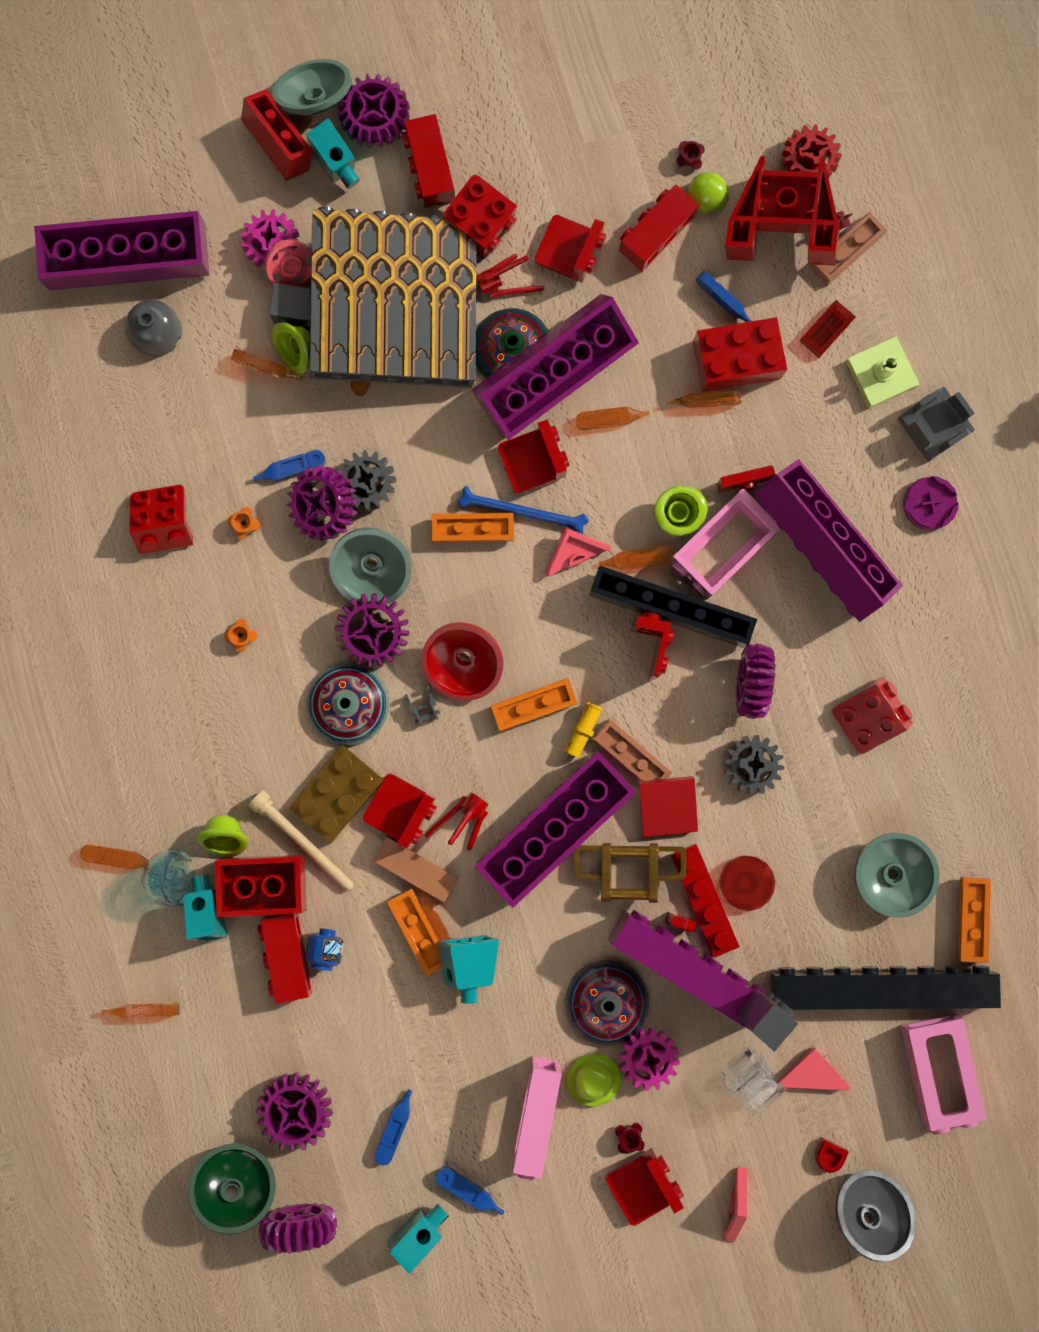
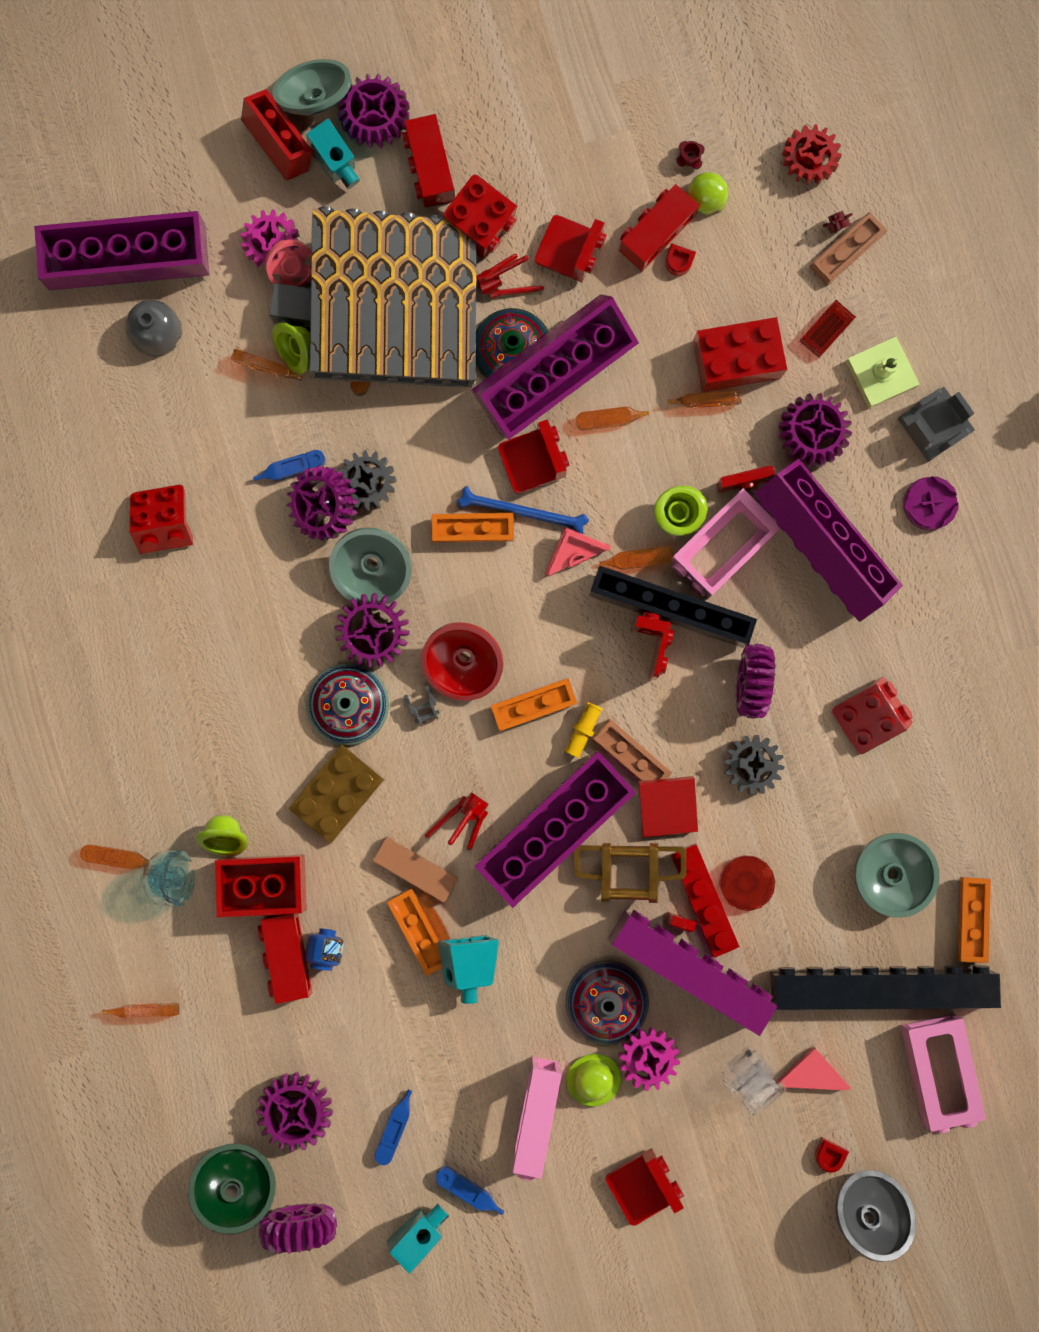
(202, 923): teal torso -> none
(243, 515): orange plate -> none
(248, 635): orange plate -> none
(263, 805): tan piece -> none
(400, 810): red bracket -> none
(633, 1145): dark red plate -> none
(679, 260): none -> red tile
(722, 296): blue piece -> none
(737, 1205): coral tile -> none
(768, 1018): dark grey brick -> none
(787, 205): red wedge -> none
(836, 429): none -> magenta gear

